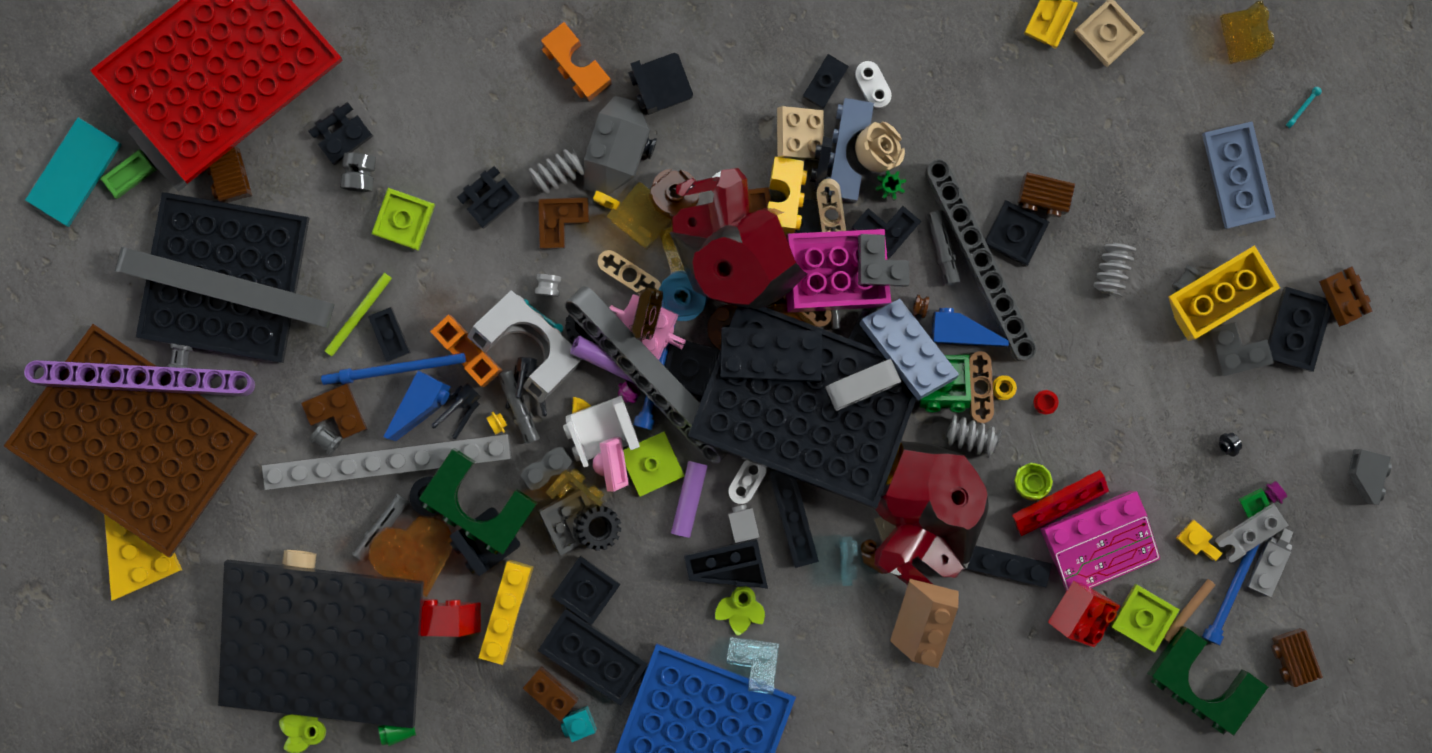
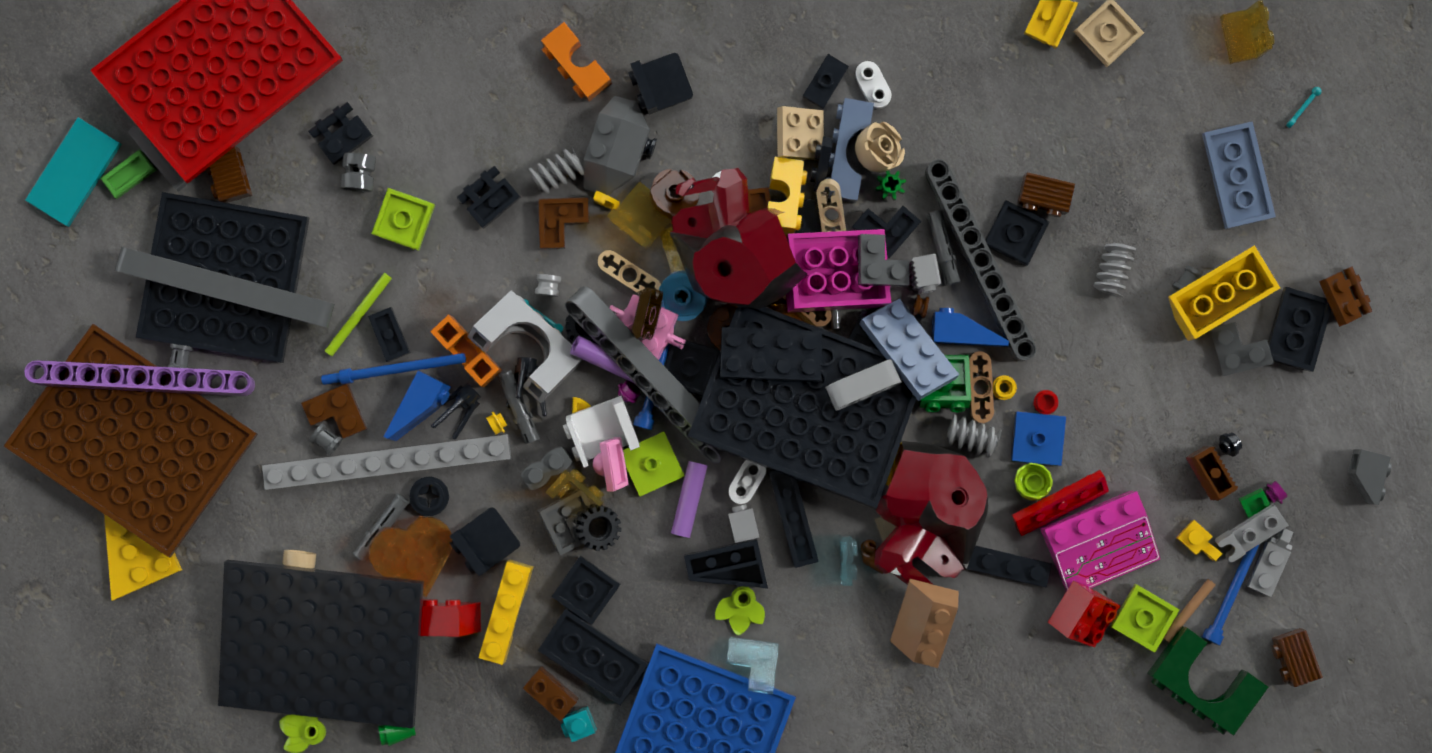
(442, 496): dark green arch -> none
(924, 273): none -> light grey brick
(1038, 438): none -> blue plate
(1211, 473): none -> reddish brown brick

